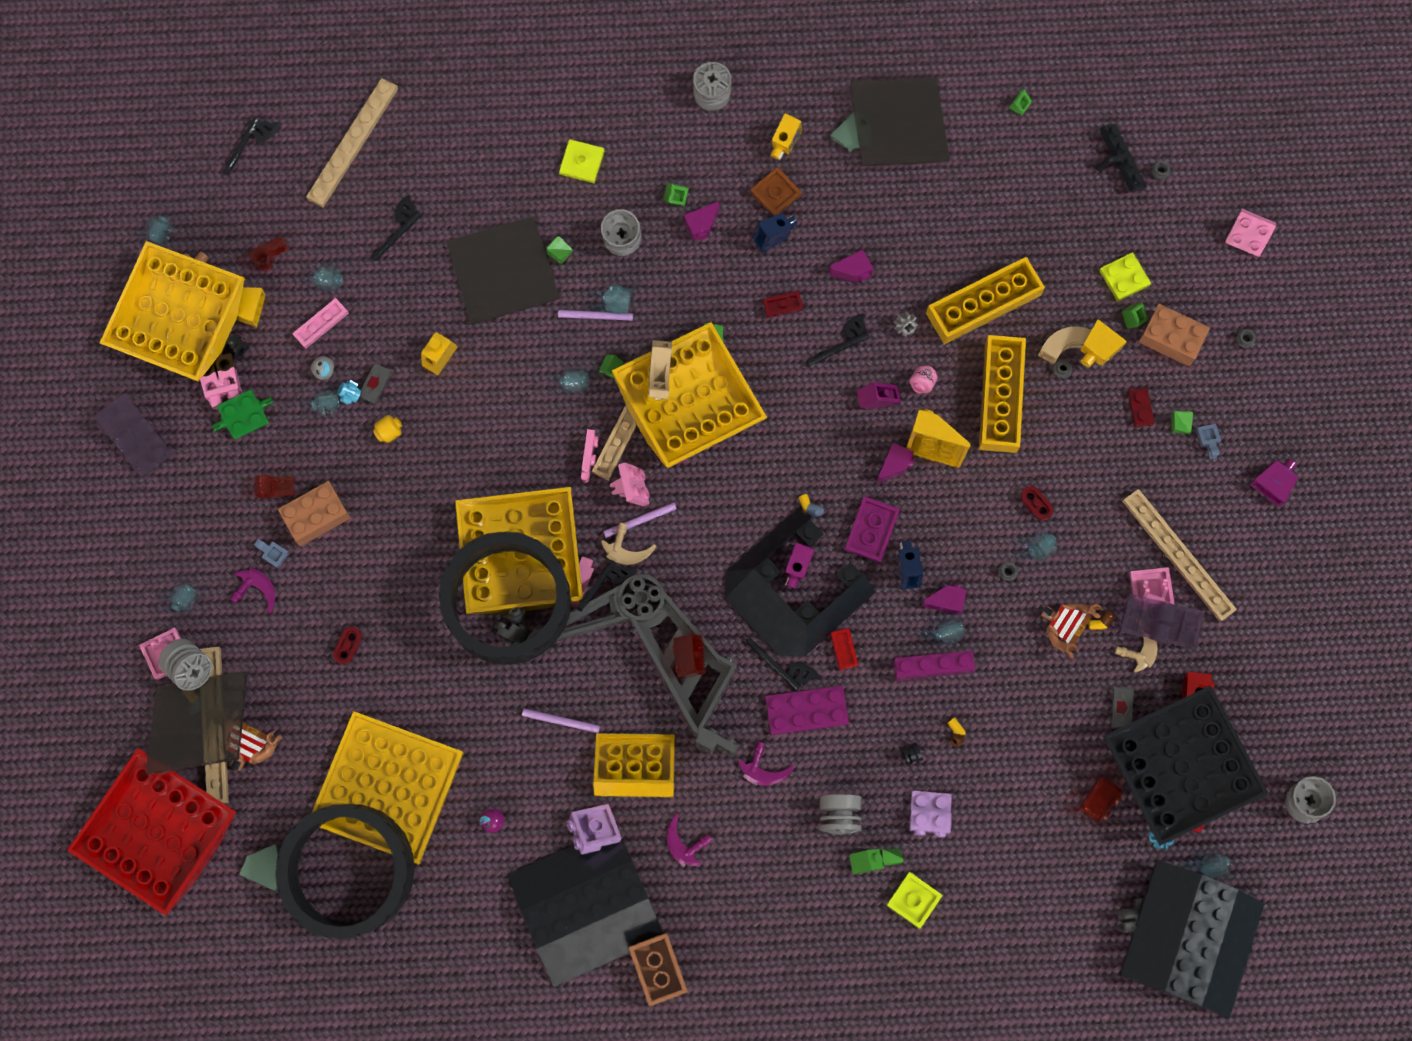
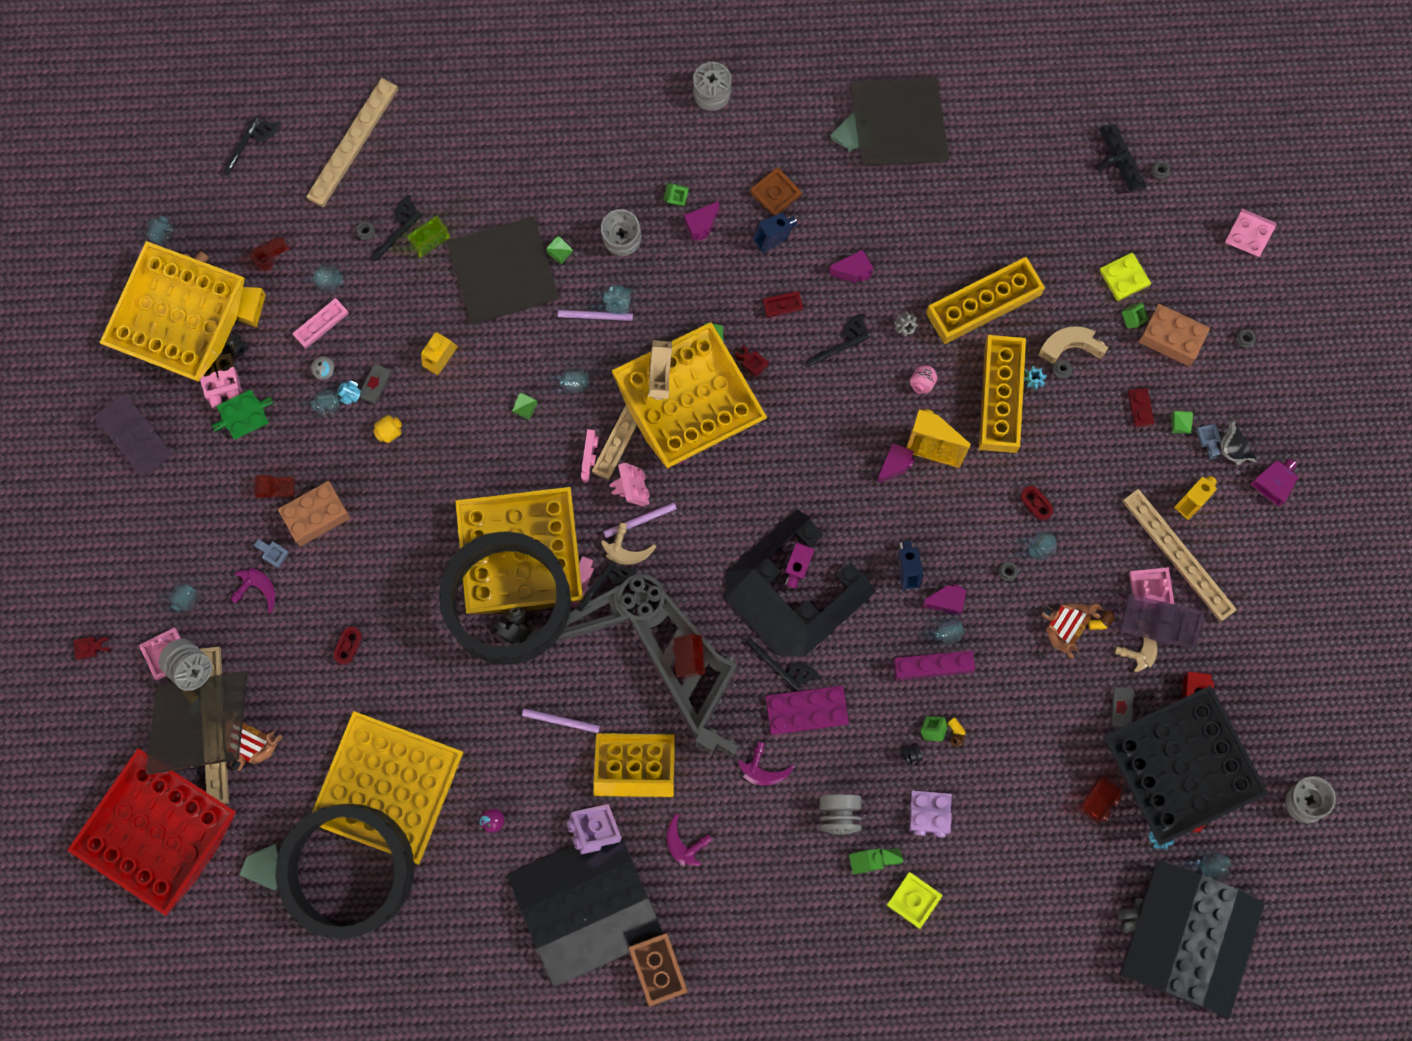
(88, 647): none -> dark red plate
(365, 226): none -> dark grey plate
(428, 236): none -> clear neon green brick
(524, 406): none -> bright green slope
(582, 161): neon yellow plate -> none
(610, 363): bright green slope -> none
(752, 362): none -> dark red plate
(788, 130): yellow torso -> none
(809, 508): arm -> none
(844, 649): red plate -> none
(872, 529): magenta plate -> none
(878, 395): magenta slope -> none
(934, 728): none -> bright green slope
(1020, 102): bright green slope -> none
(1038, 374): none -> medium azure gear
(1101, 345): yellow torso -> none
(1196, 496): none -> yellow torso
(1235, 447): none -> hat

